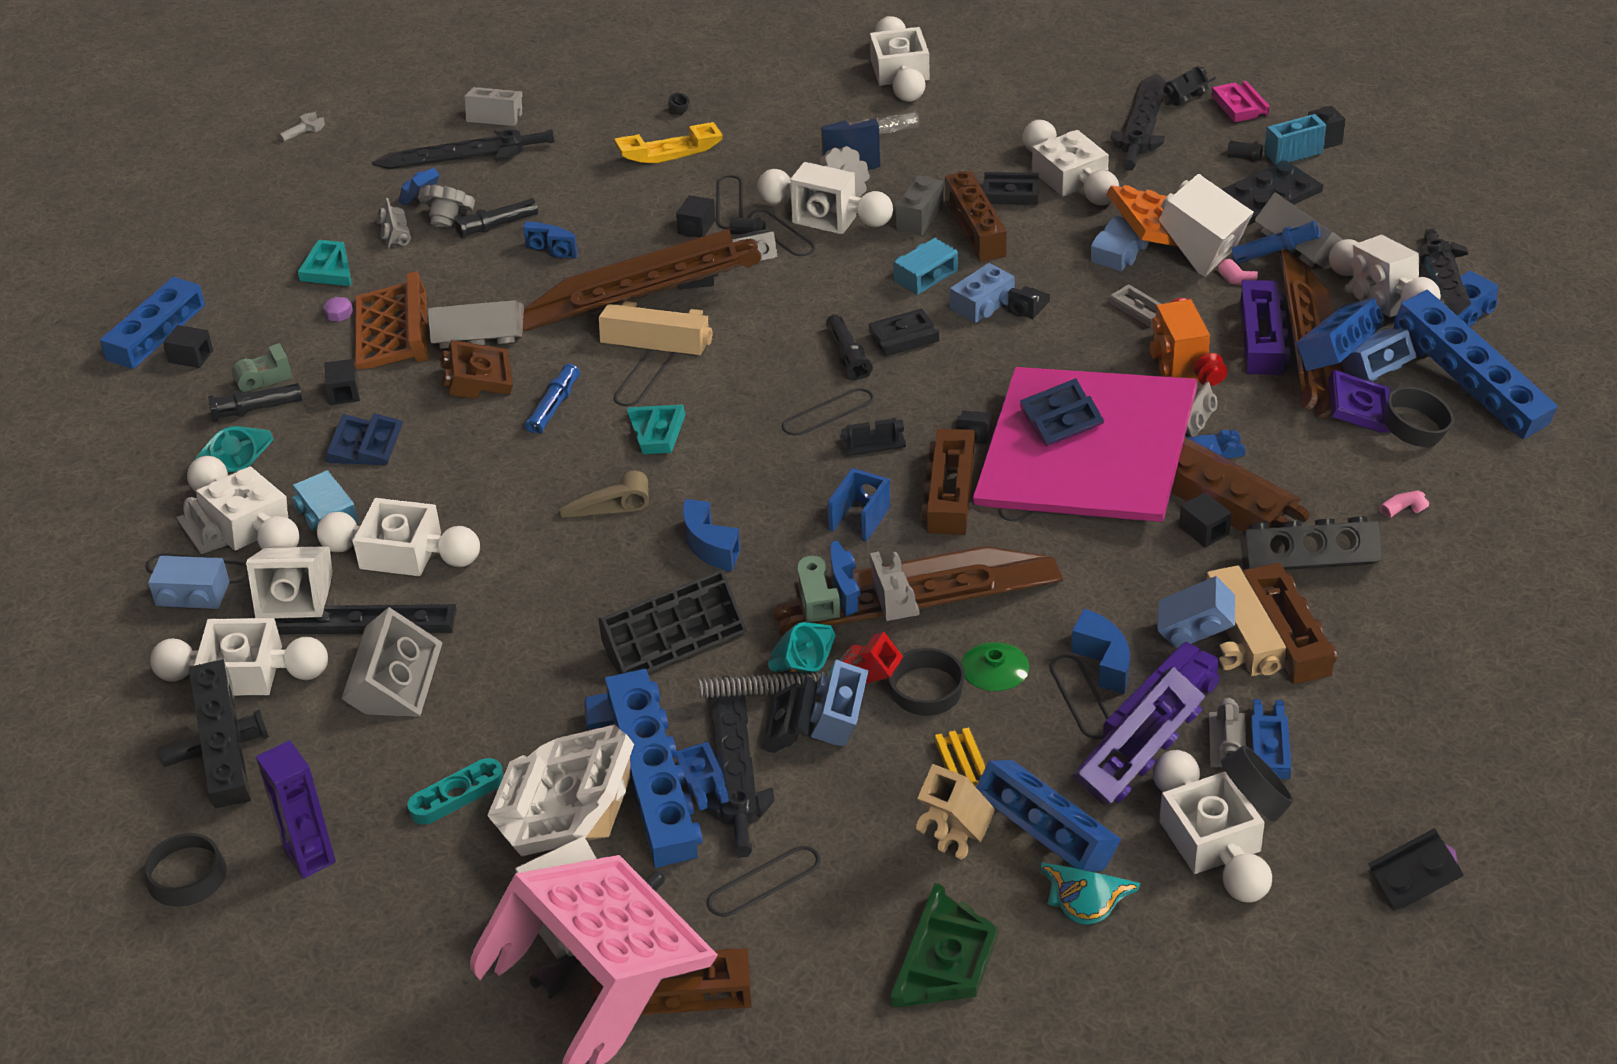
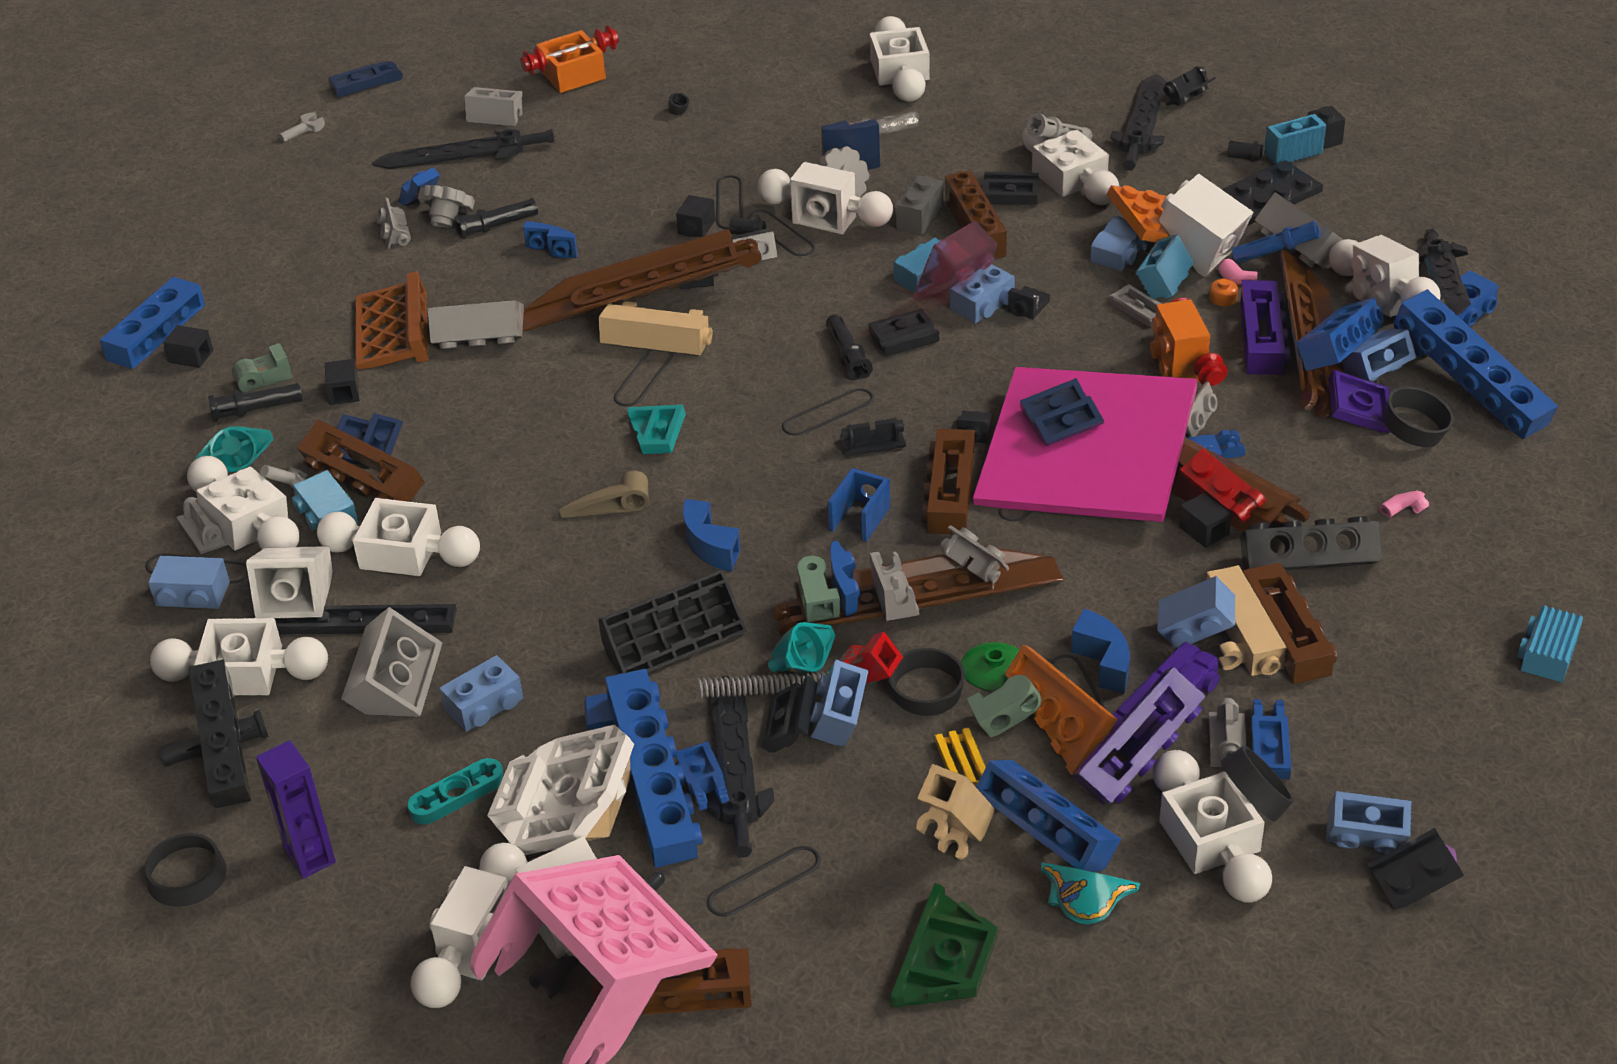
(289, 477): none -> light grey bar
(323, 452): none -> reddish brown brick
(326, 264): teal wing -> none
(337, 309): medium lavender tile -> none
(364, 78): none -> dark blue hinge
(461, 923): none -> white brick
(474, 369): reddish brown plate -> none
(481, 693): none -> medium blue brick
(556, 391): blue pin -> none
(571, 59): none -> orange brick
(700, 139): yellow slope -> none
(956, 260): none -> clear pink slope
(985, 560): none -> light grey hinge
(1005, 706): none -> sand green leg
(1051, 127): none -> light grey pin
(1066, 712): none -> orange wing
(1165, 267): none -> dark azure brick
(1222, 485): none -> red plate
(1223, 292): none -> orange piece
(1240, 101): dark pink plate -> none
(1368, 821): none -> medium blue brick
(1550, 643): none -> dark azure brick

